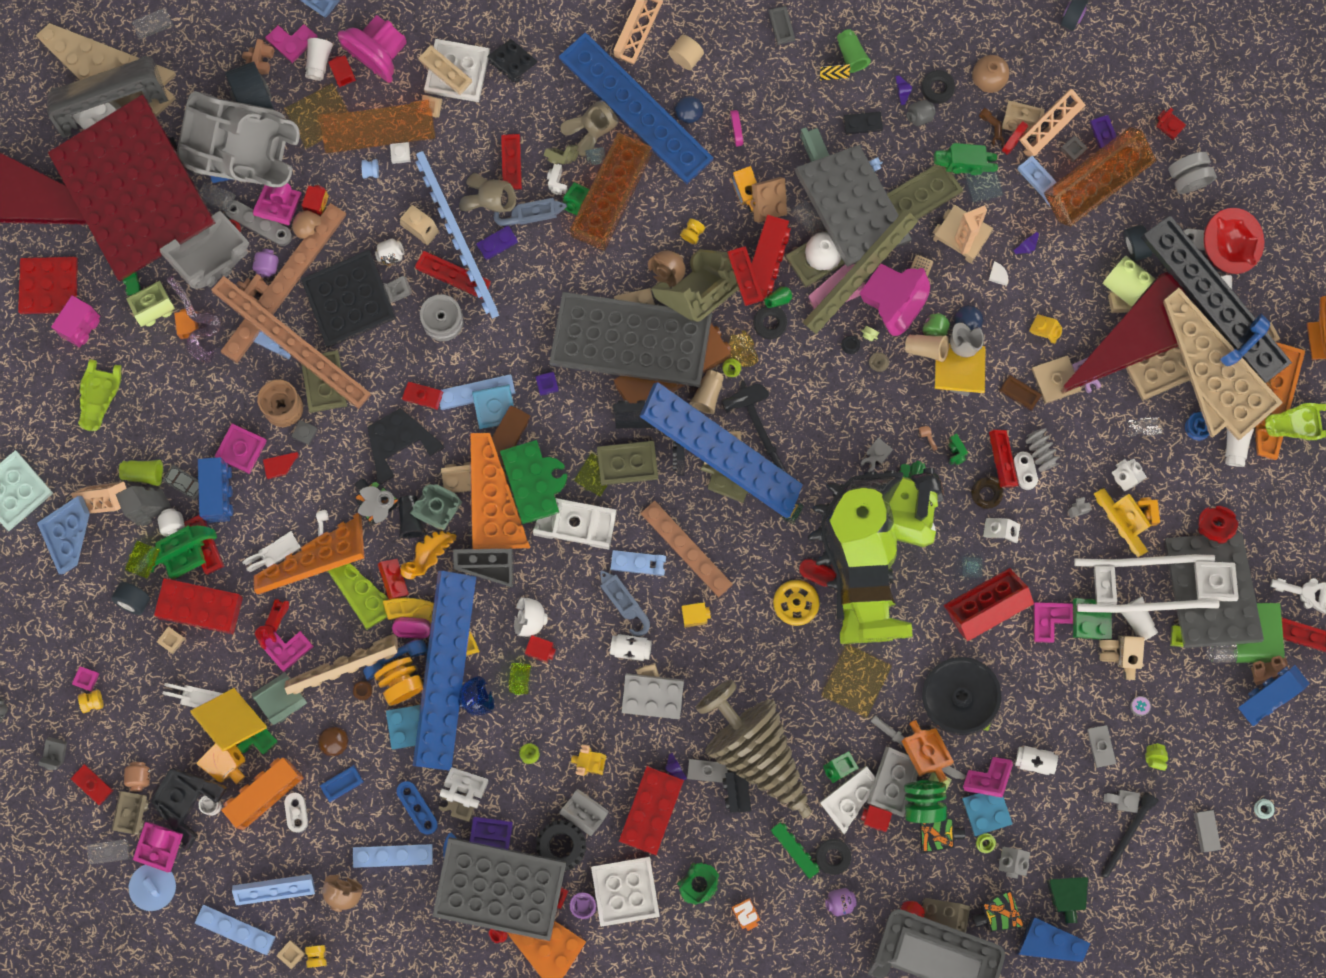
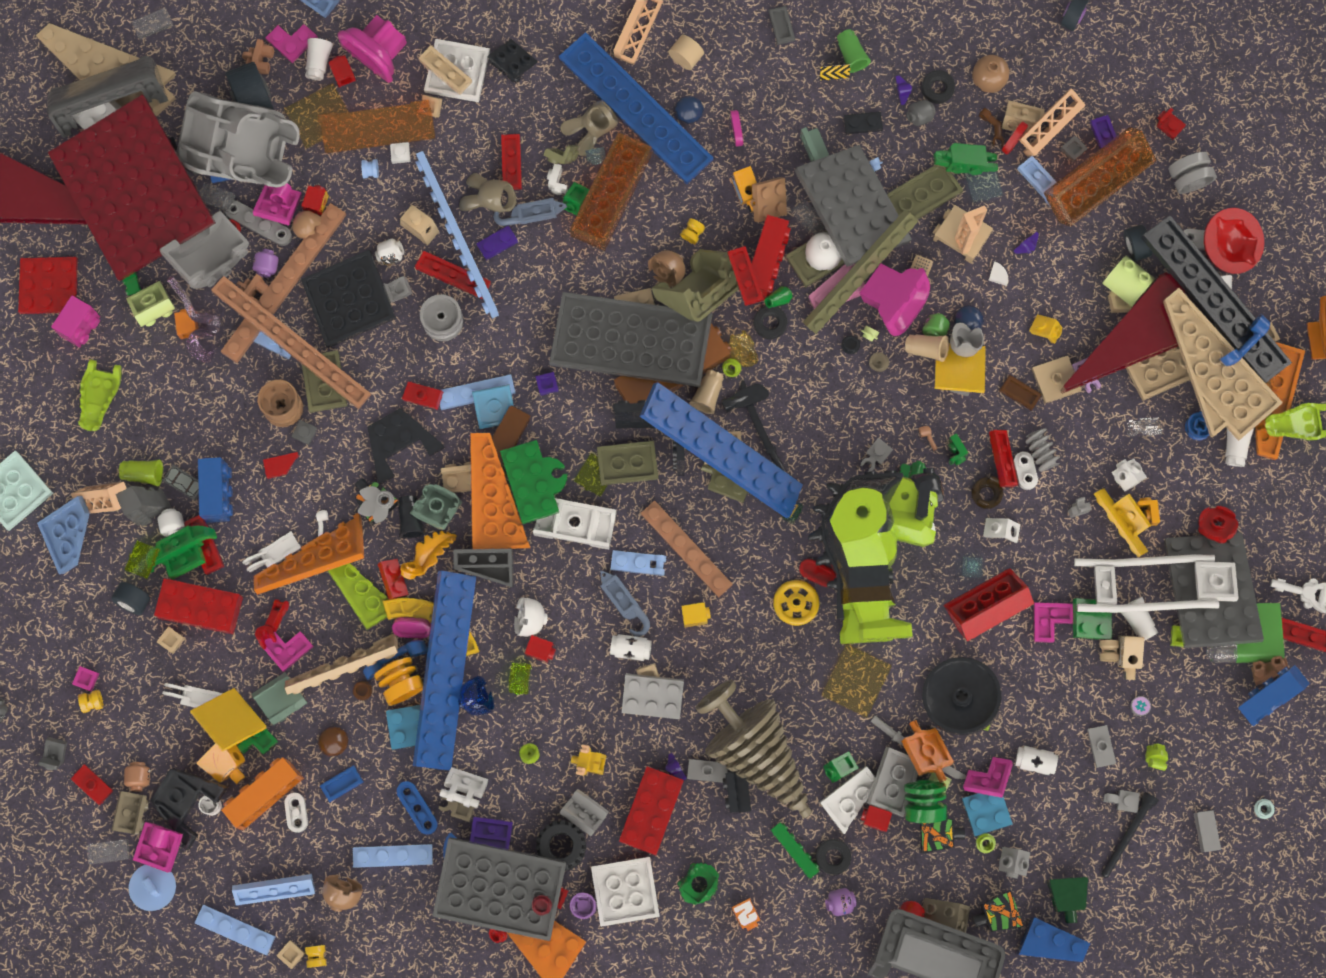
(241, 448): dark pink plate -> none
(541, 904): none -> dark red plate

